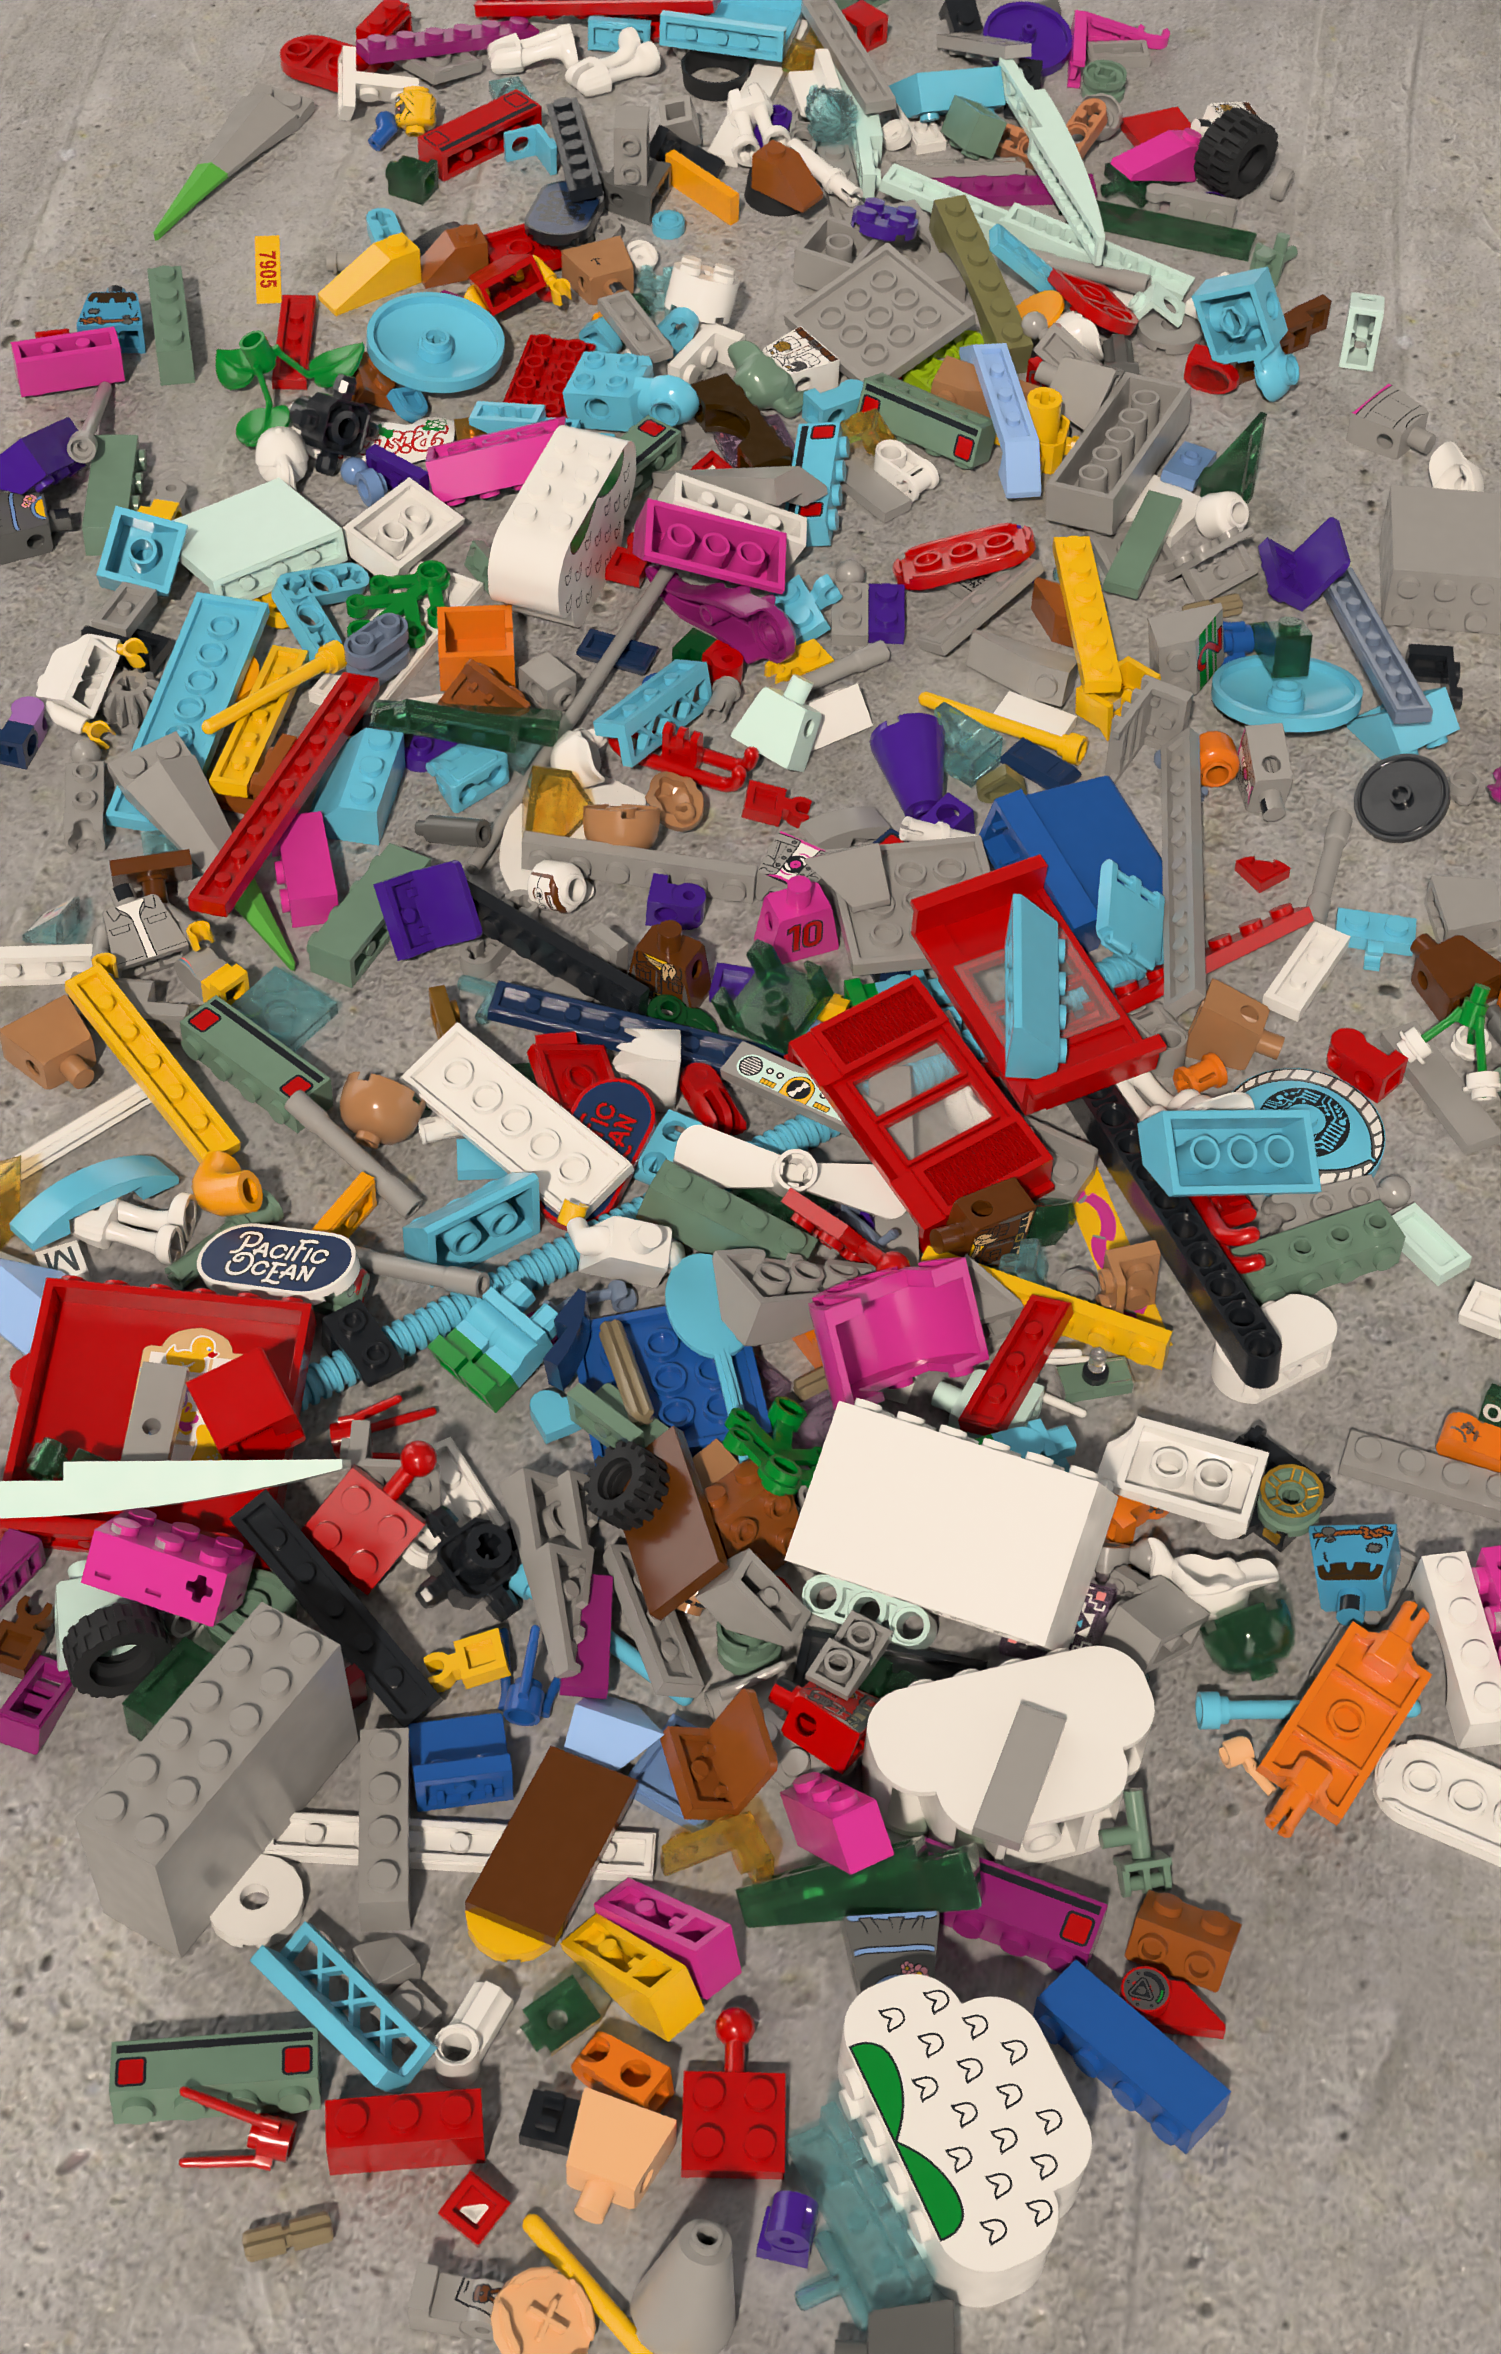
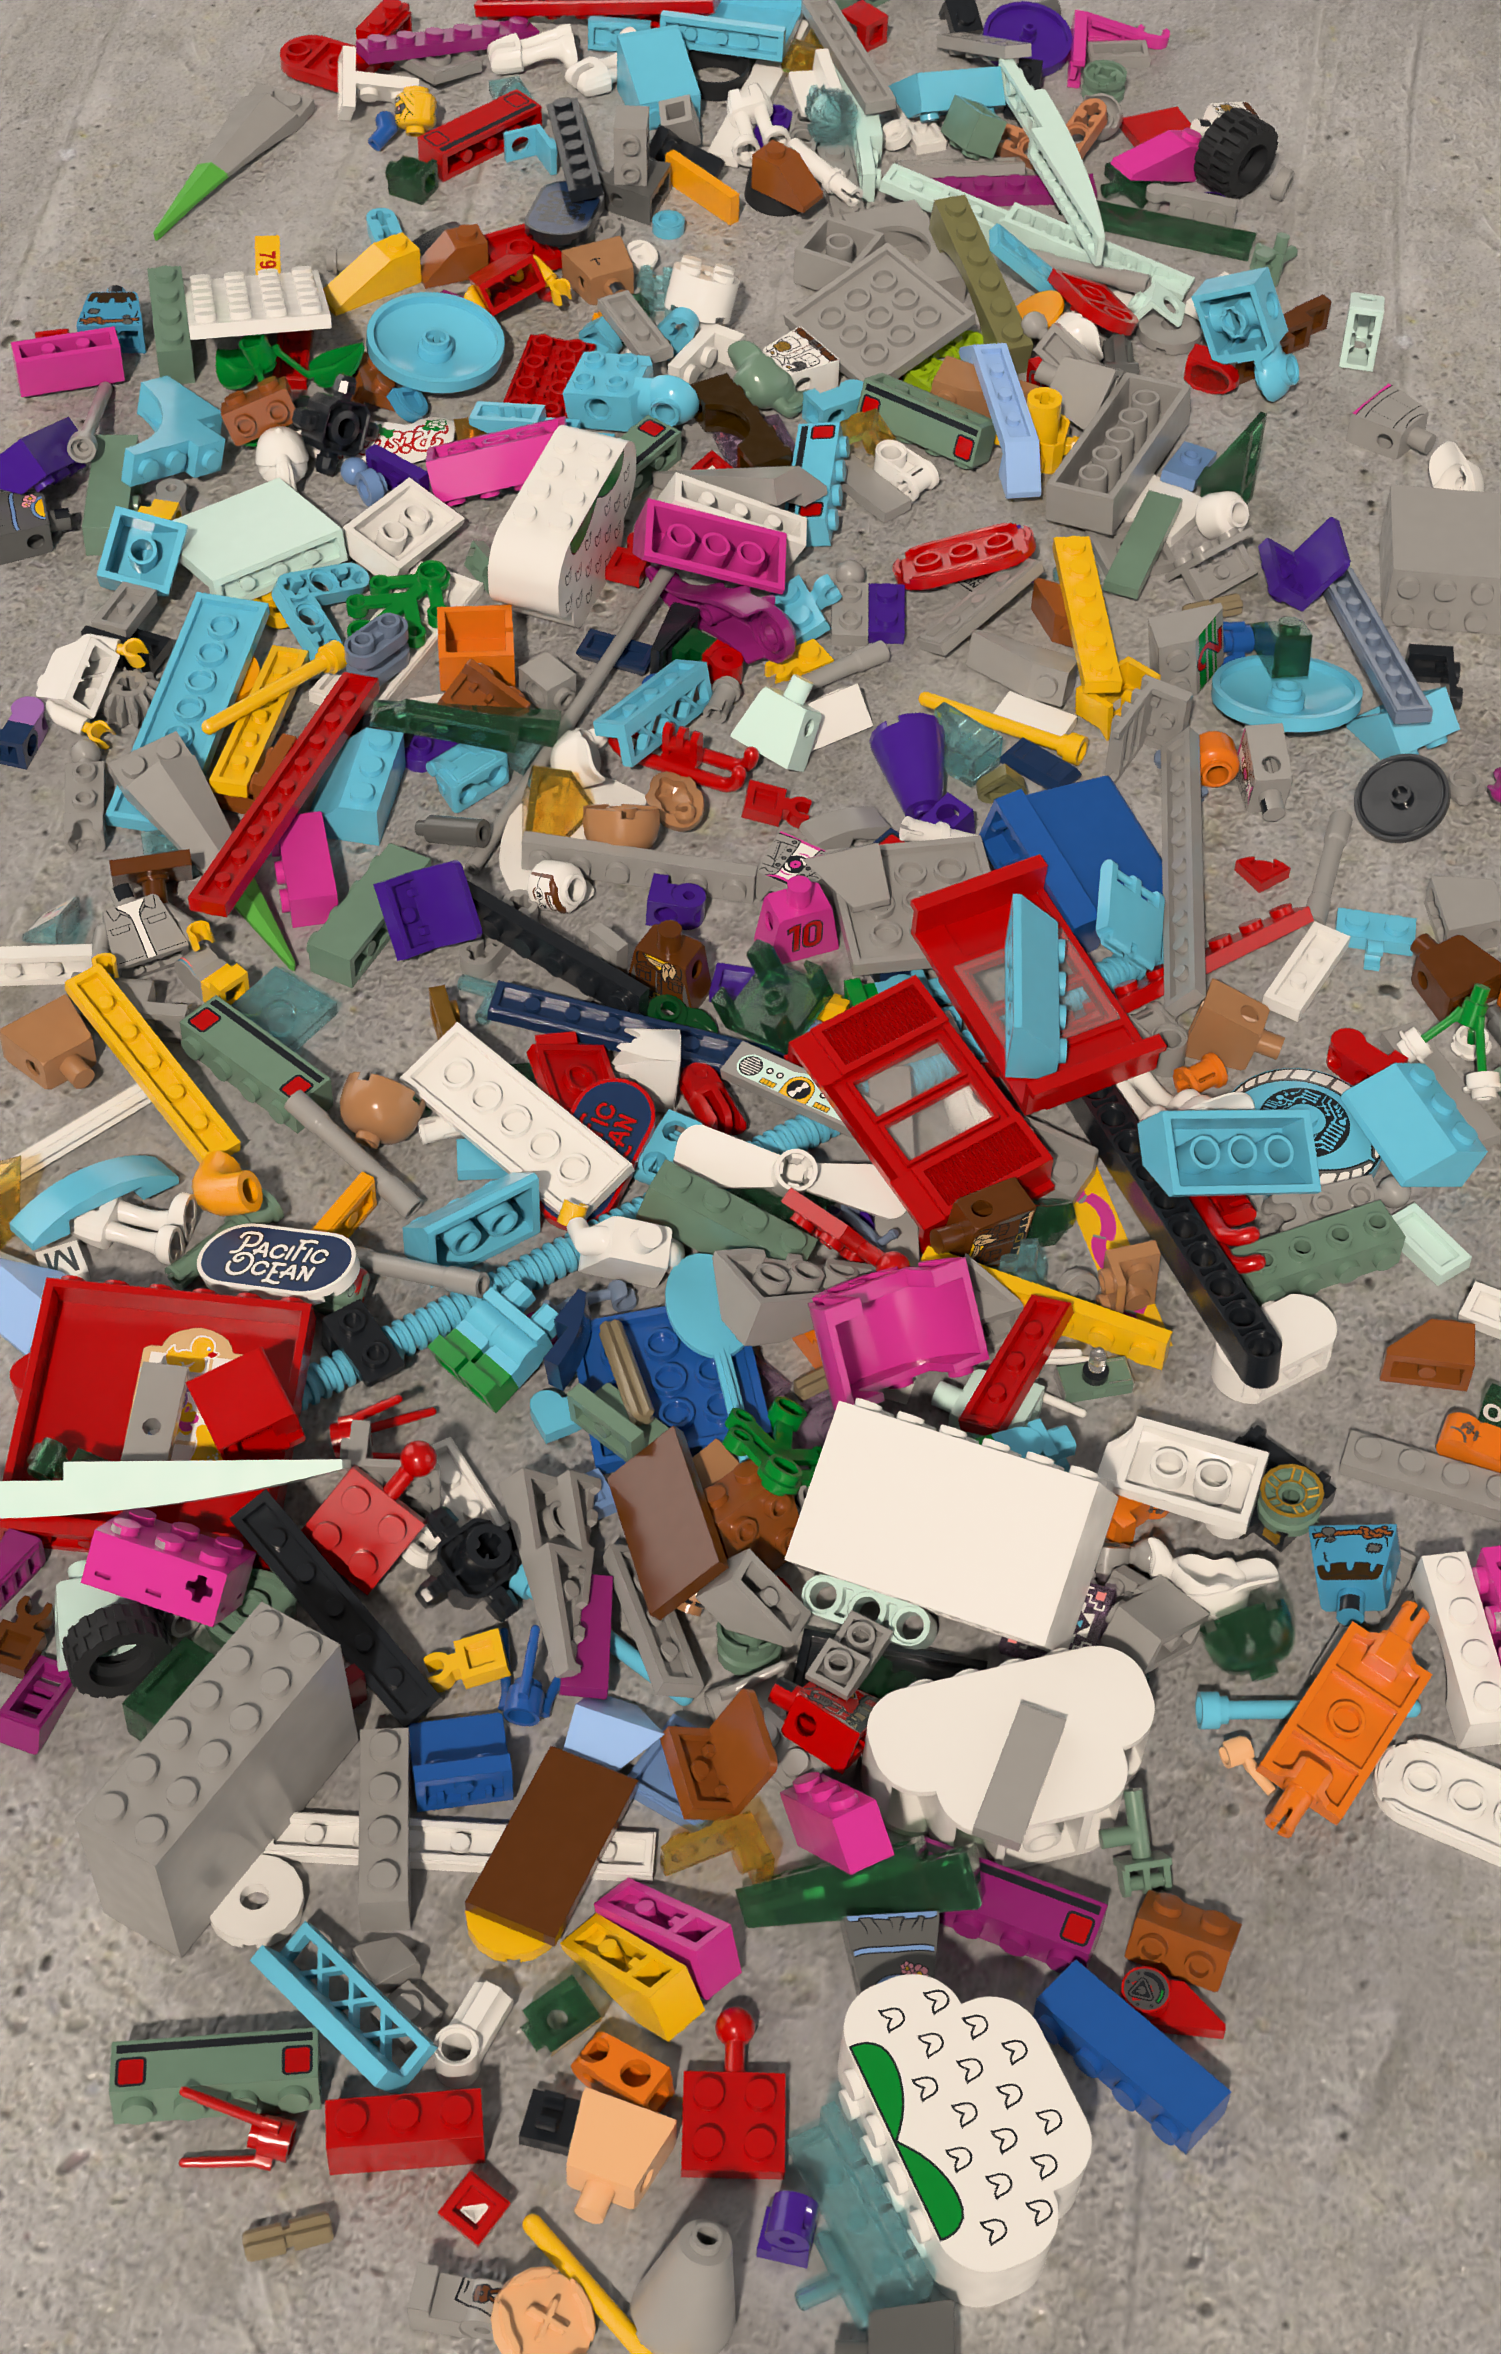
(184, 434): none -> medium azure arch
(256, 303): none -> white plate
(258, 410): none -> dark orange bracket
(642, 1493): black tyre -> none
(654, 69): none -> medium azure slope
(676, 625): none -> black slope
(885, 221): dark purple plate -> none
(1415, 1126): none -> medium azure slope
(1433, 1356): none -> dark orange slope

